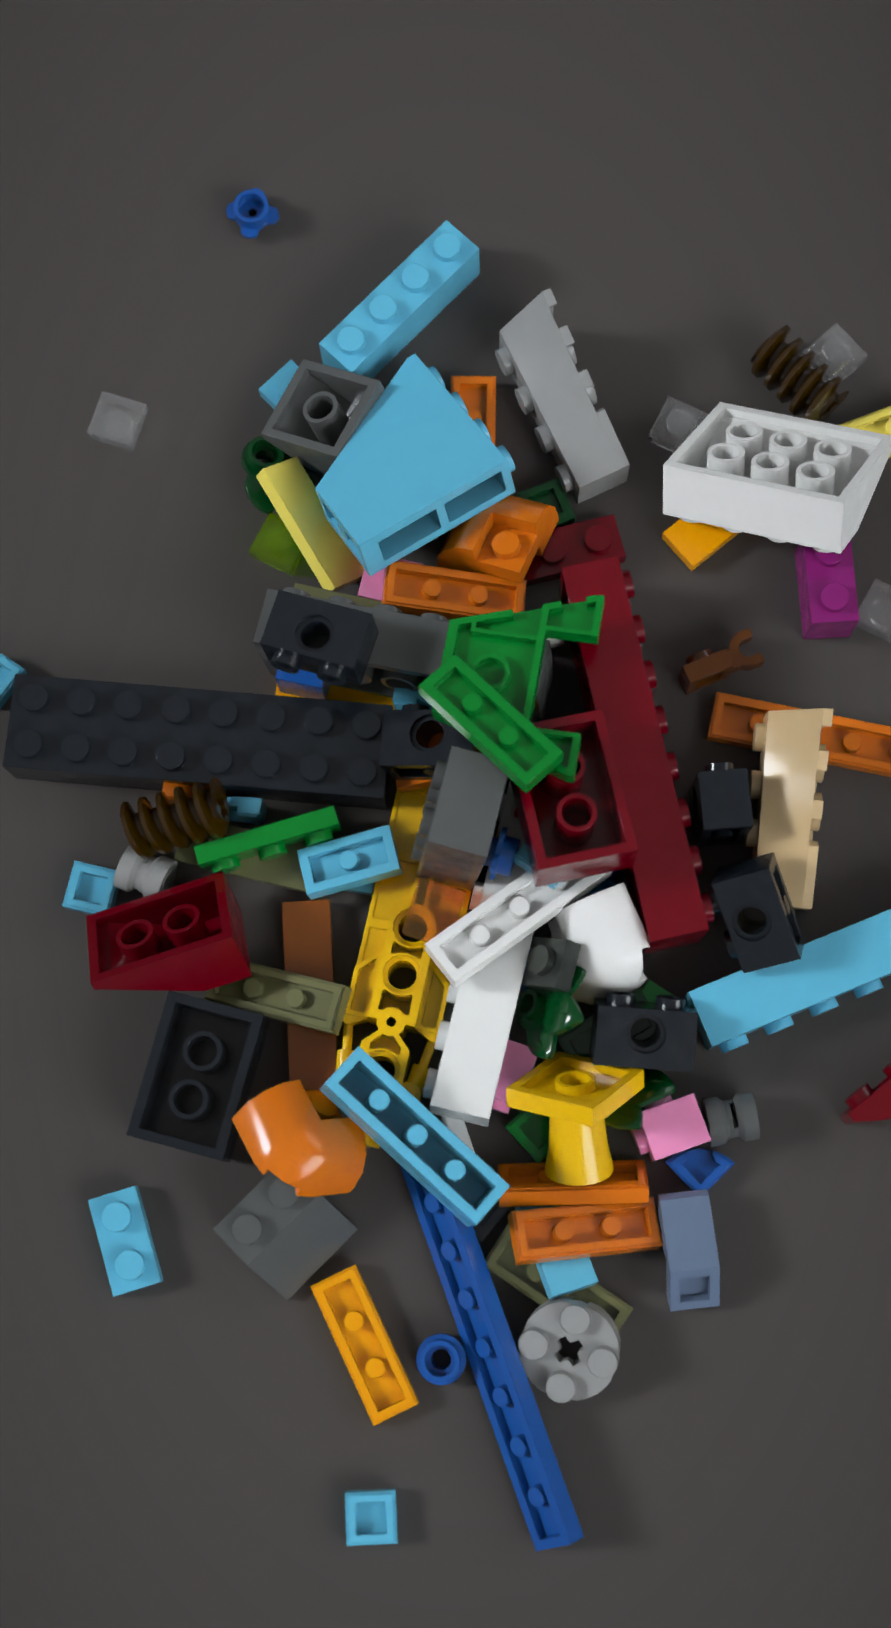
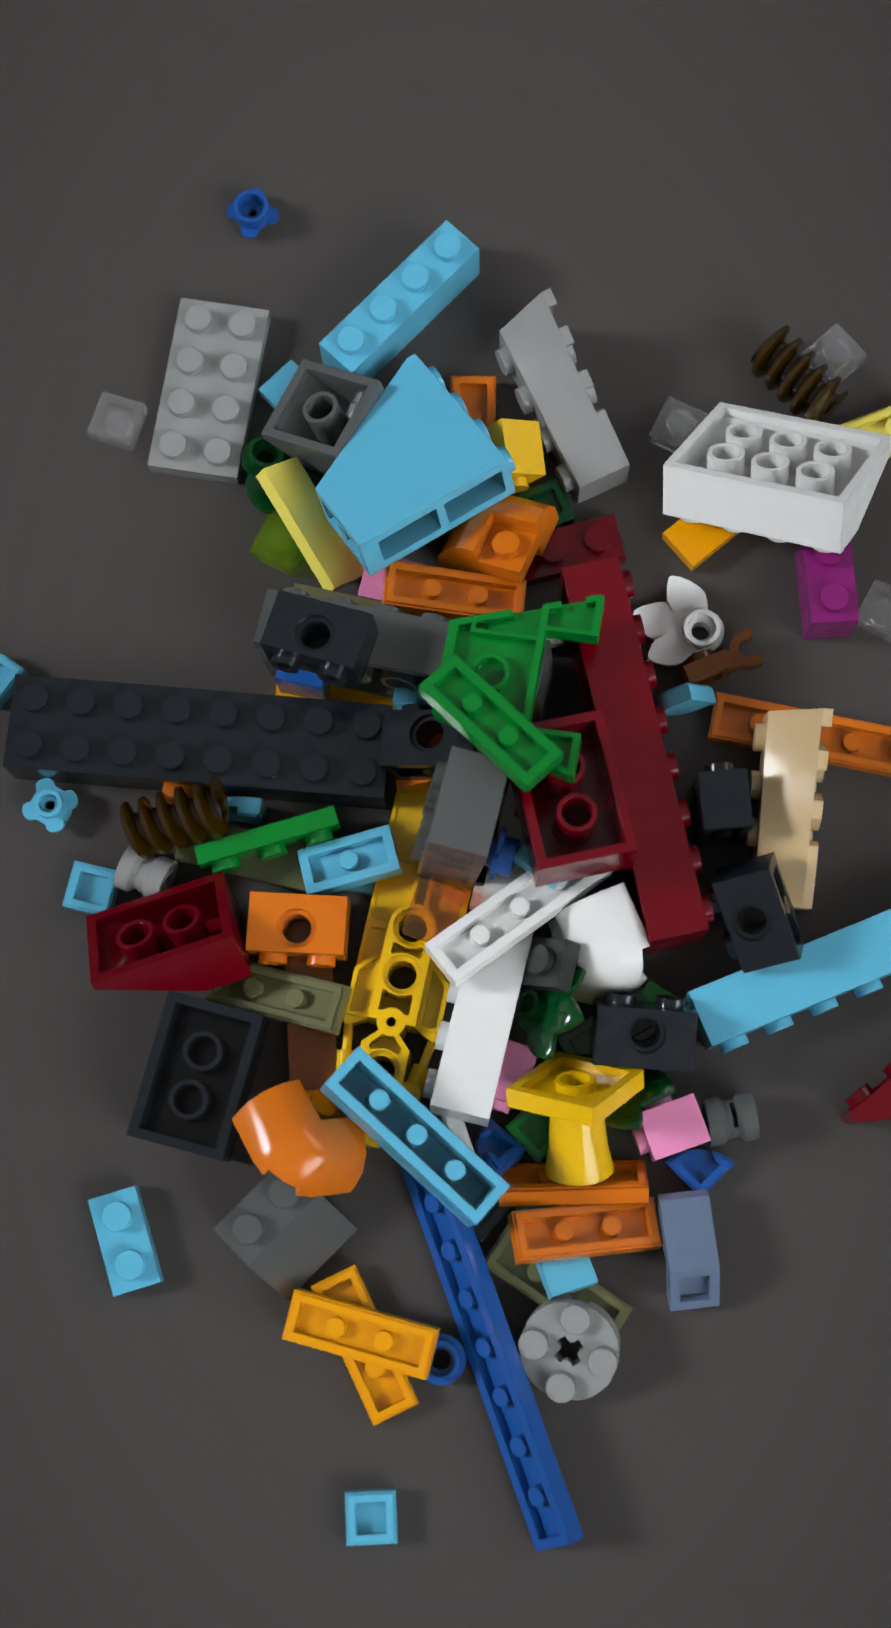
(57, 817): none -> medium azure plate
(209, 391): none -> light grey plate
(274, 912): none -> orange brick
(361, 1333): none -> light orange tile
(498, 1148): none -> blue tile
(524, 445): none -> yellow brick
(672, 623): none -> white plate
(686, 698): none -> medium azure tile

